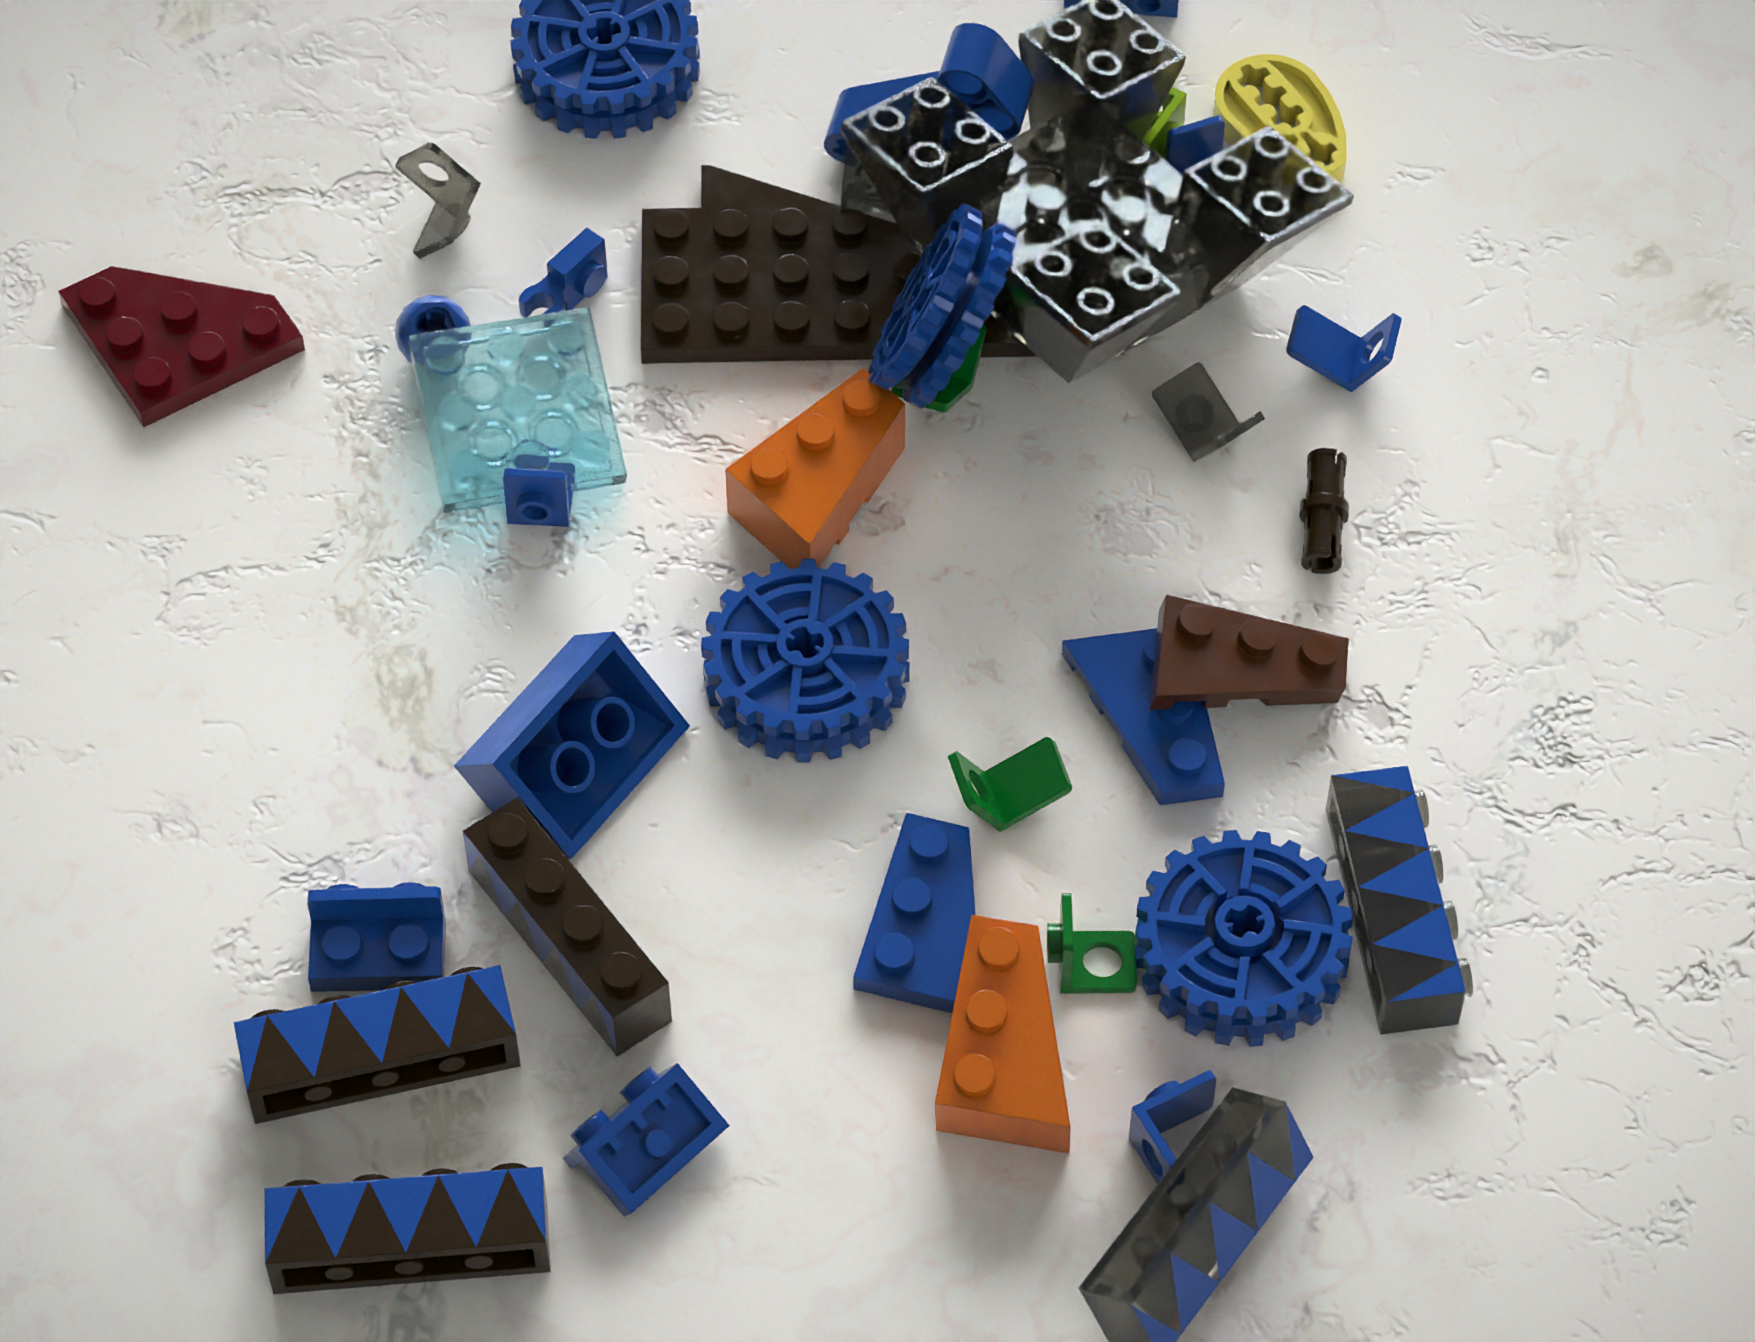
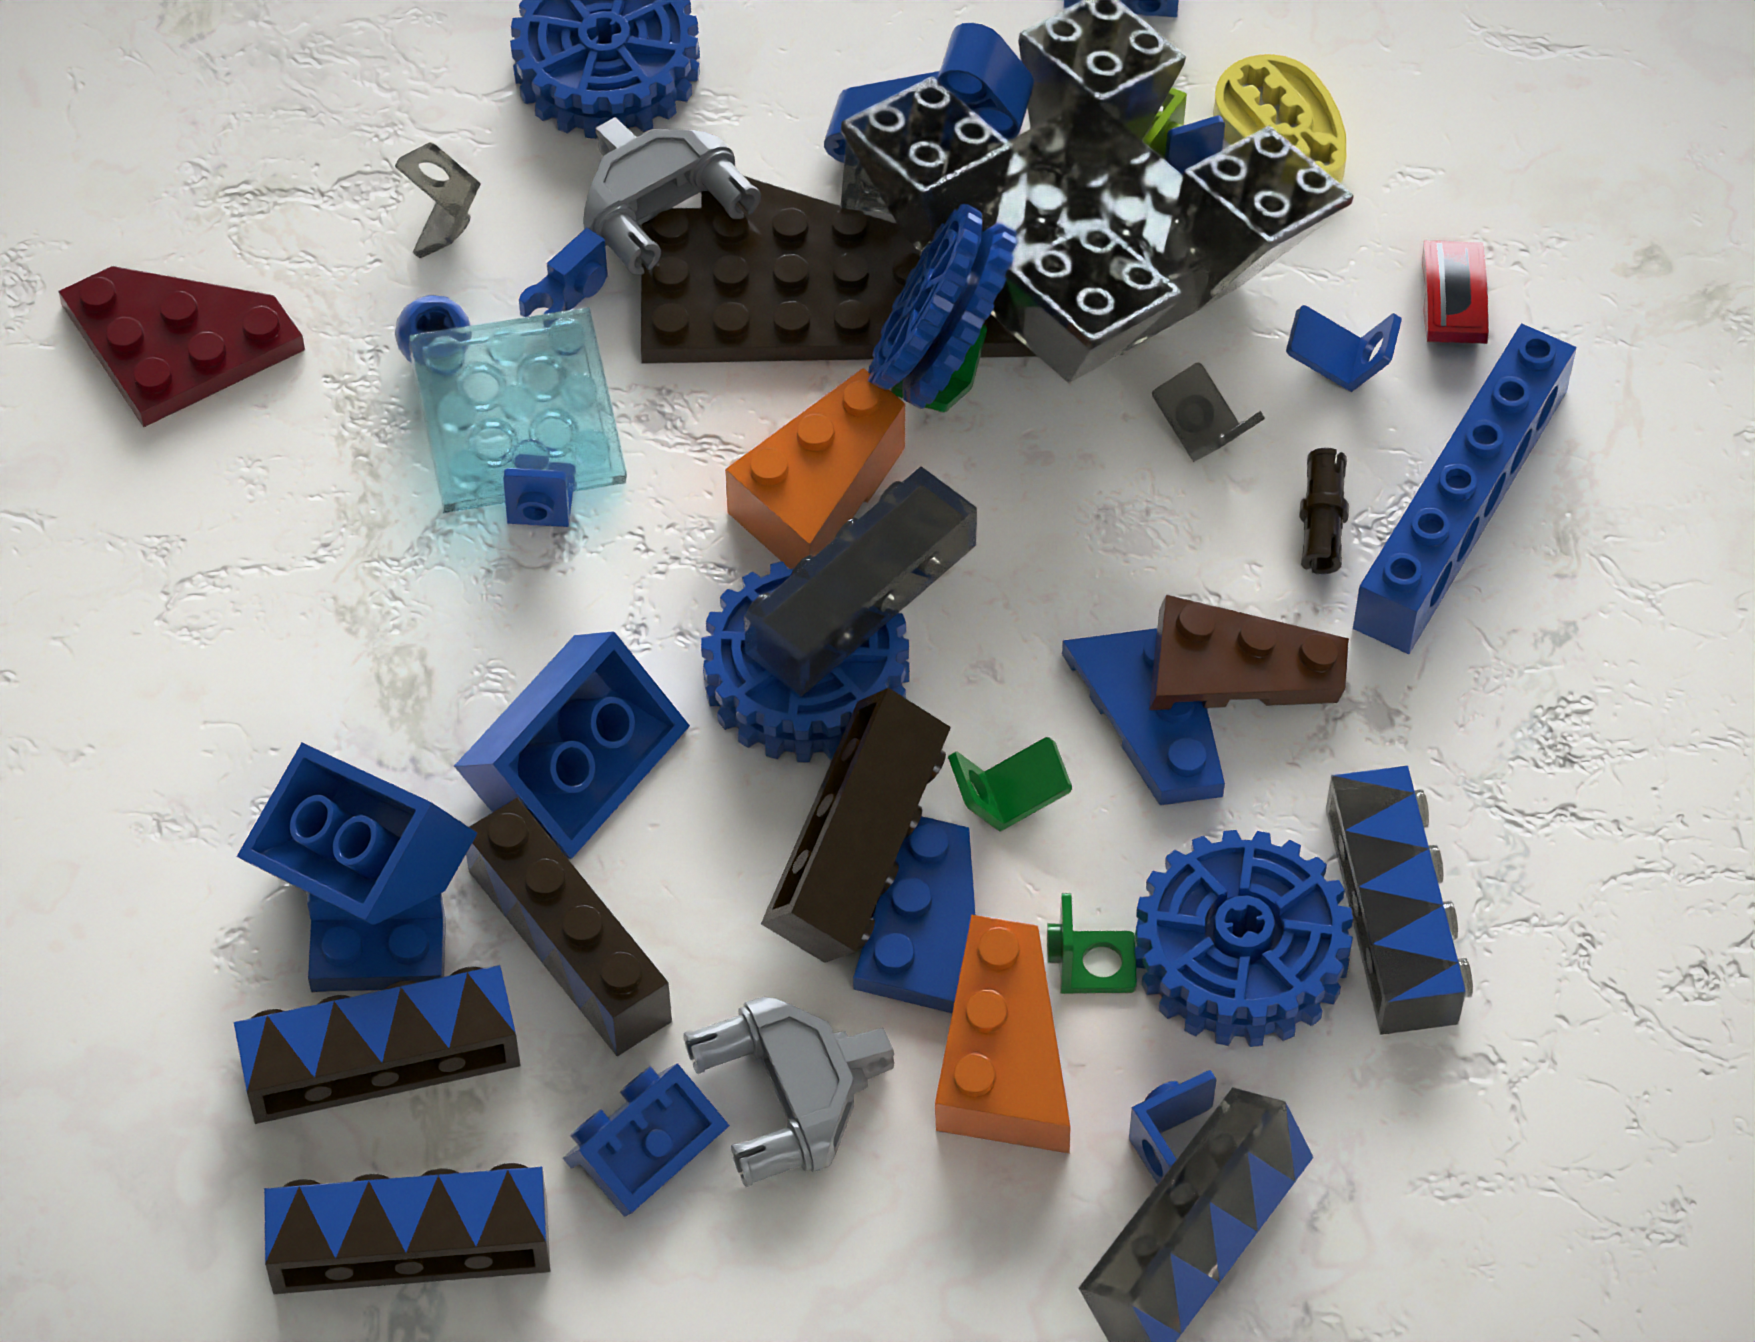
(355, 838): none -> blue slope
(653, 175): none -> light grey connector
(810, 1072): none -> light grey connector
(857, 826): none -> dark brown brick
(859, 580): none -> clear smoke brick
(1455, 292): none -> red slope
(1463, 489): none -> blue brick

